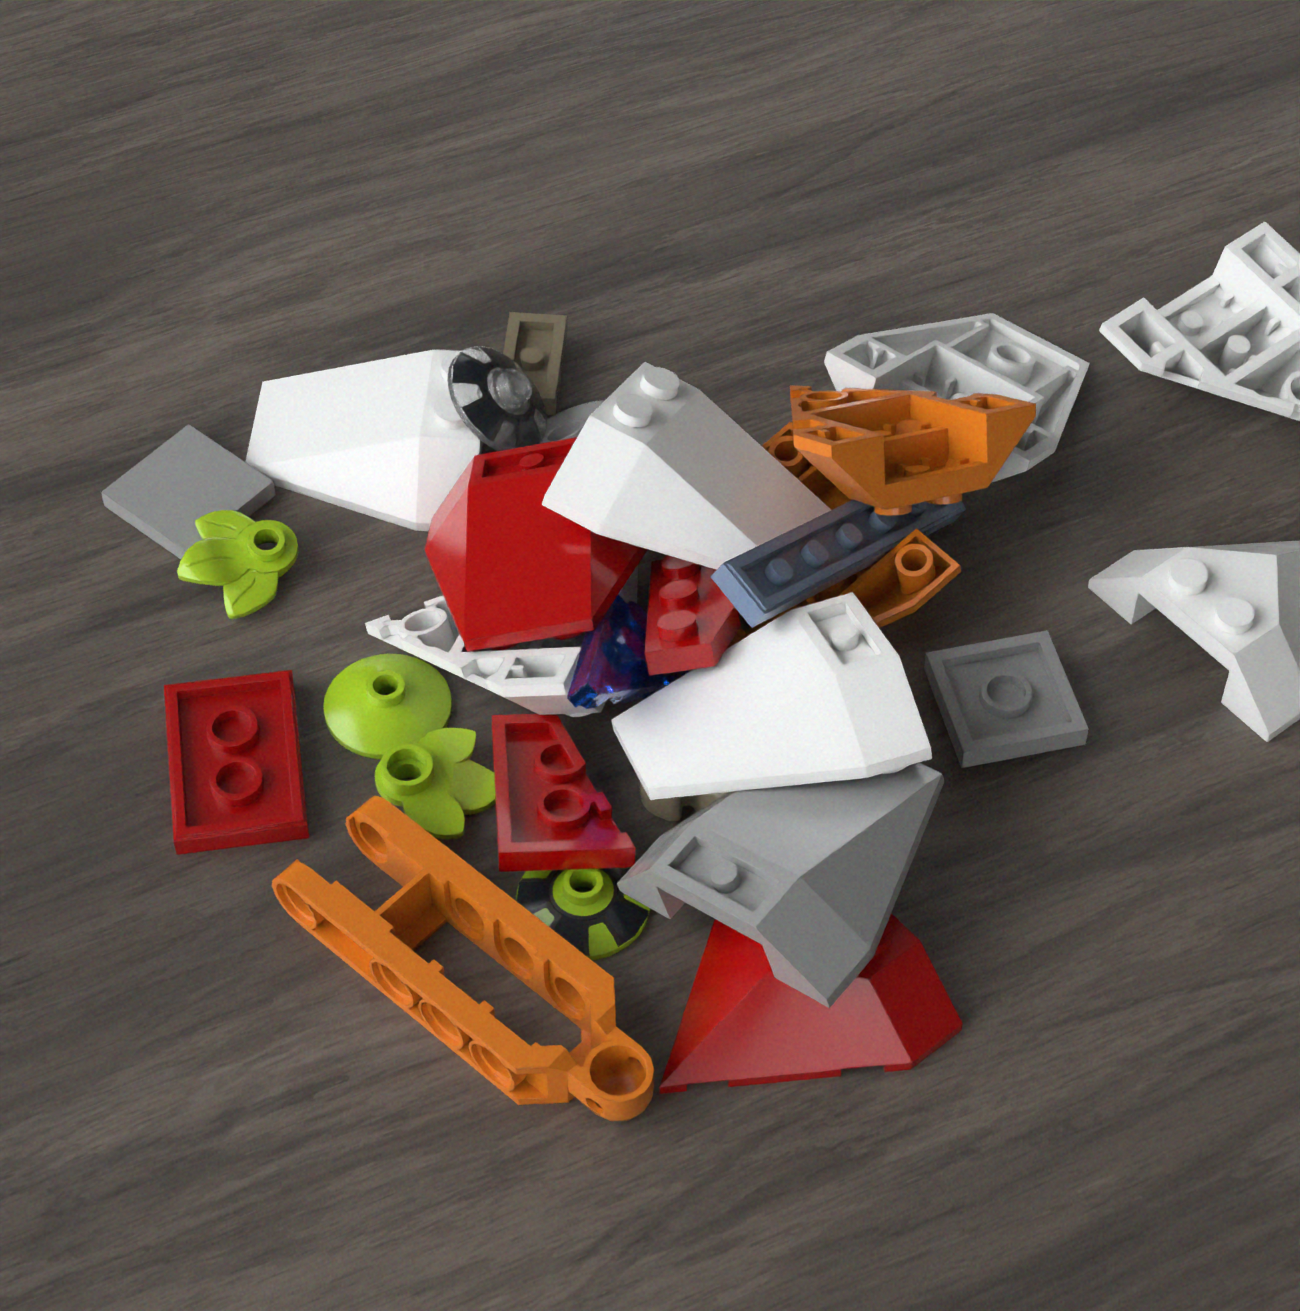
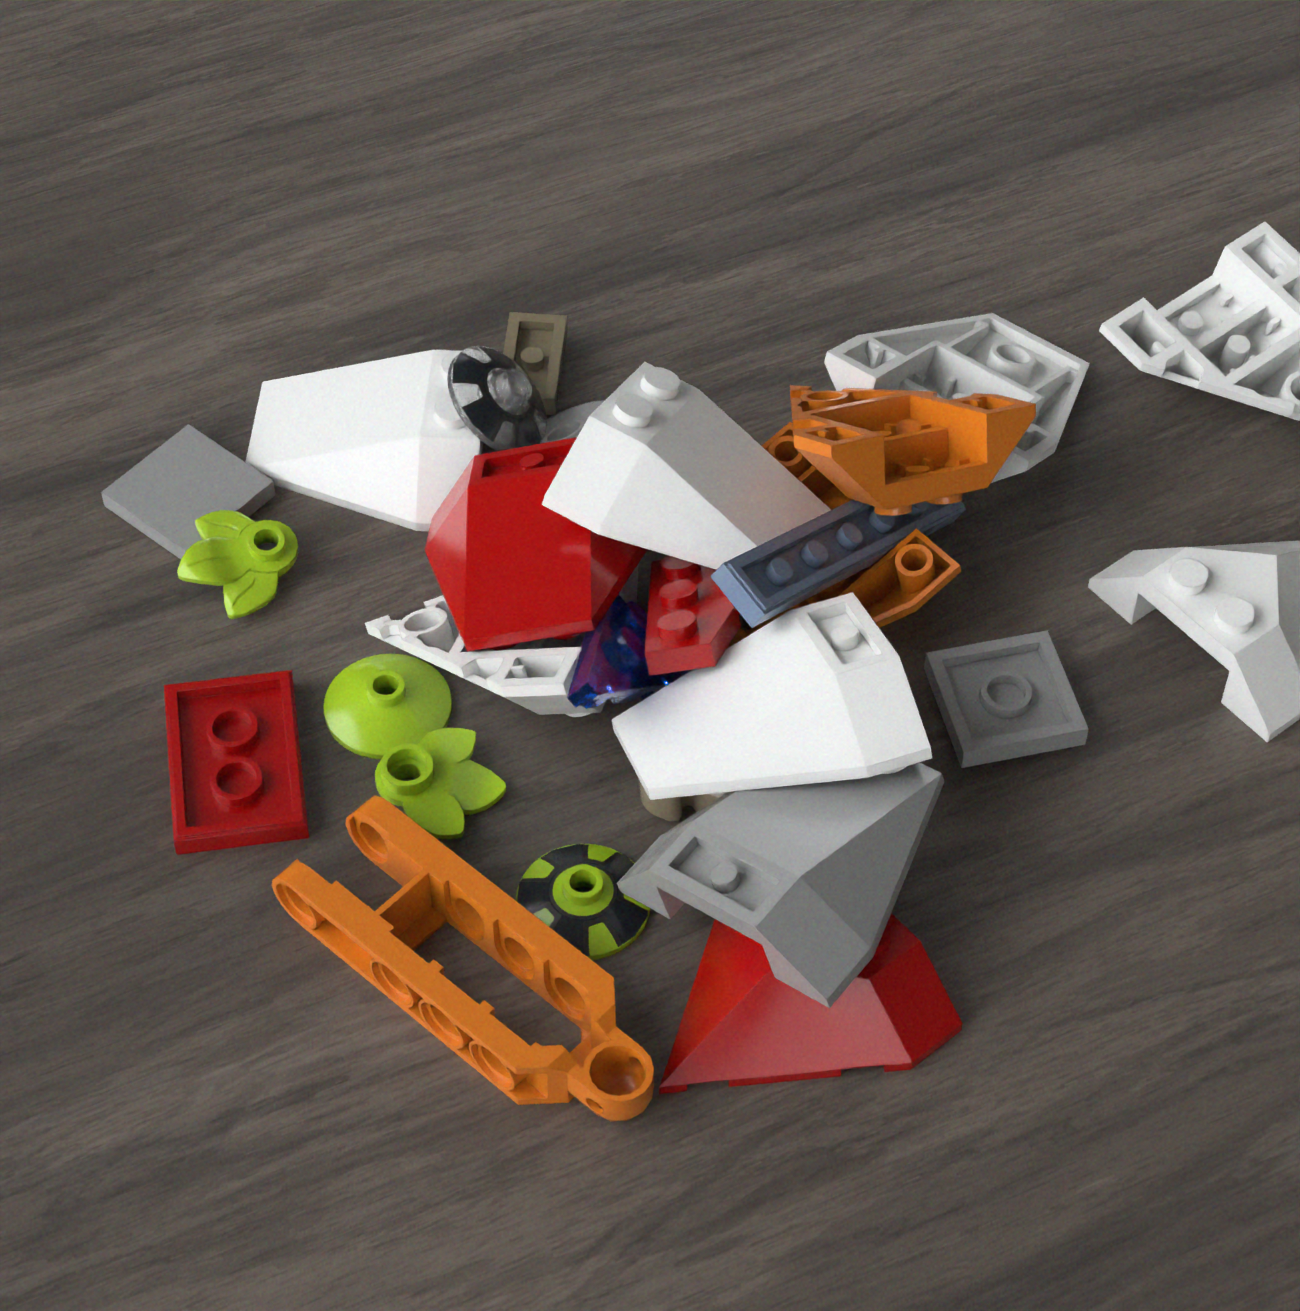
(547, 803): red wing -> none

